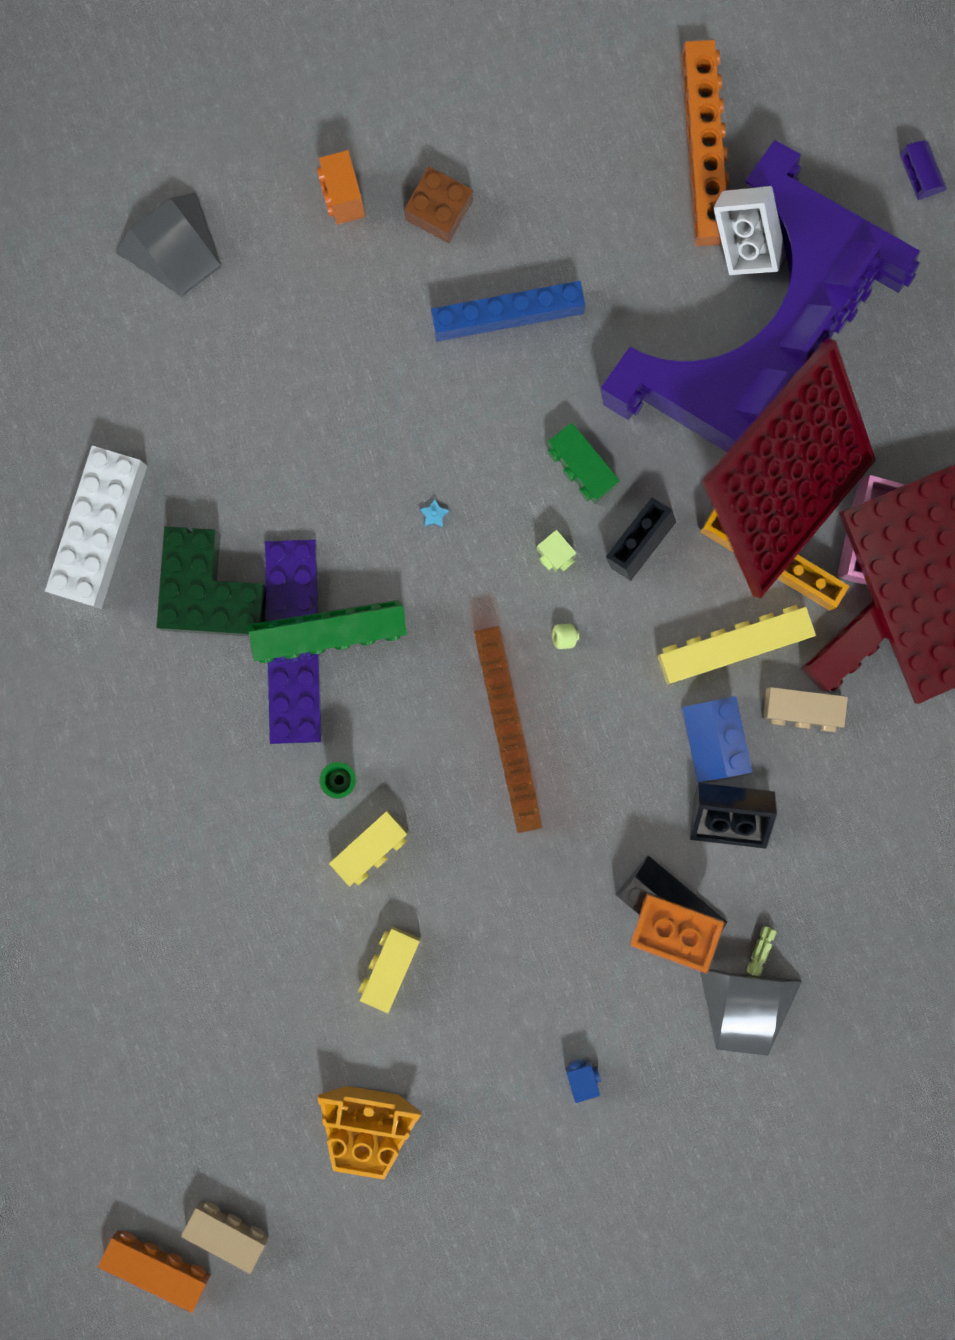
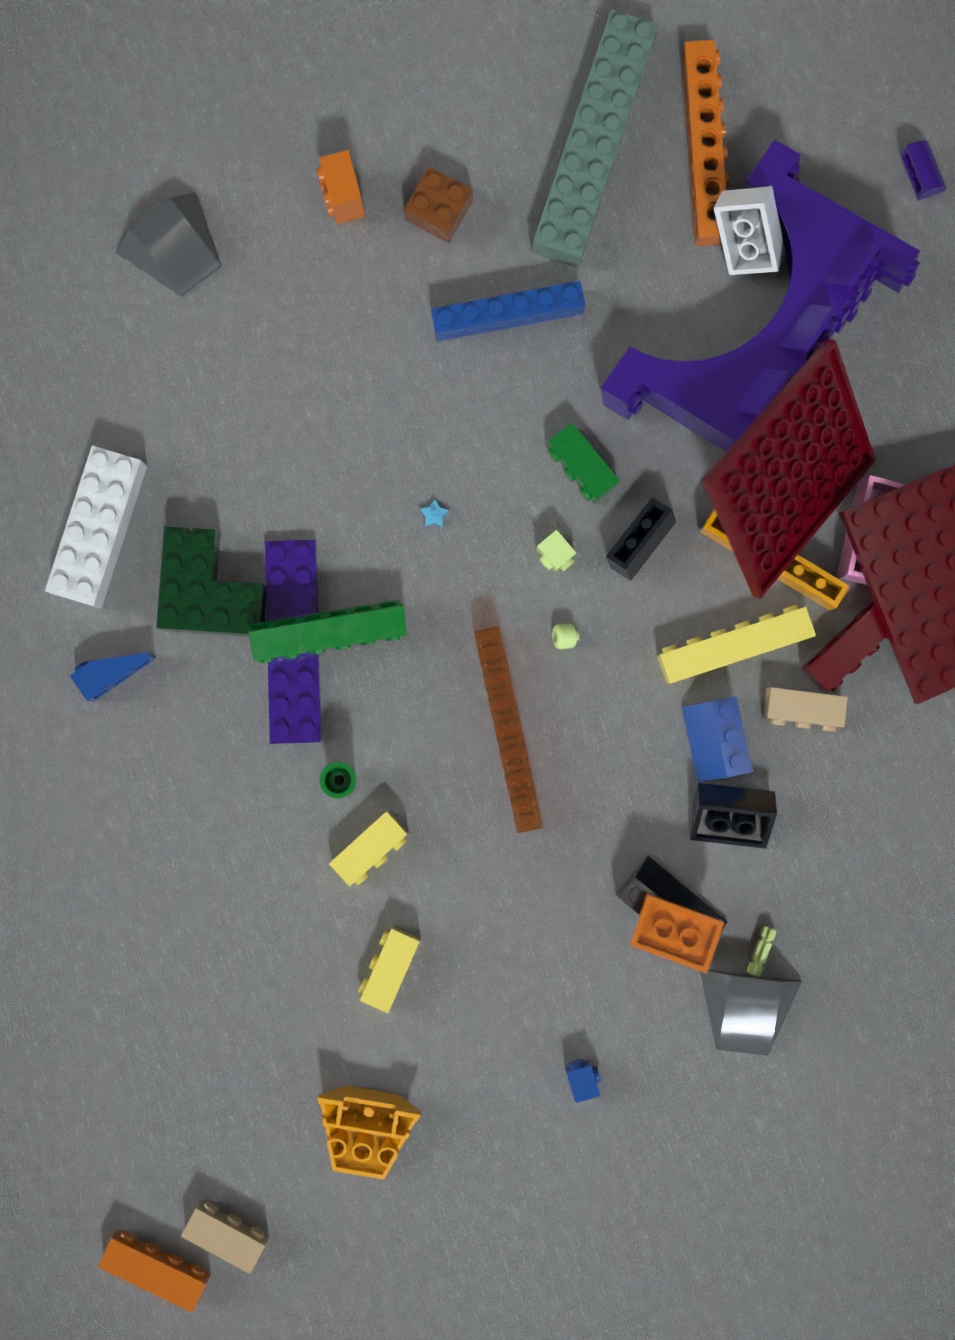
(103, 675): none -> blue slope
(594, 138): none -> sand green brick

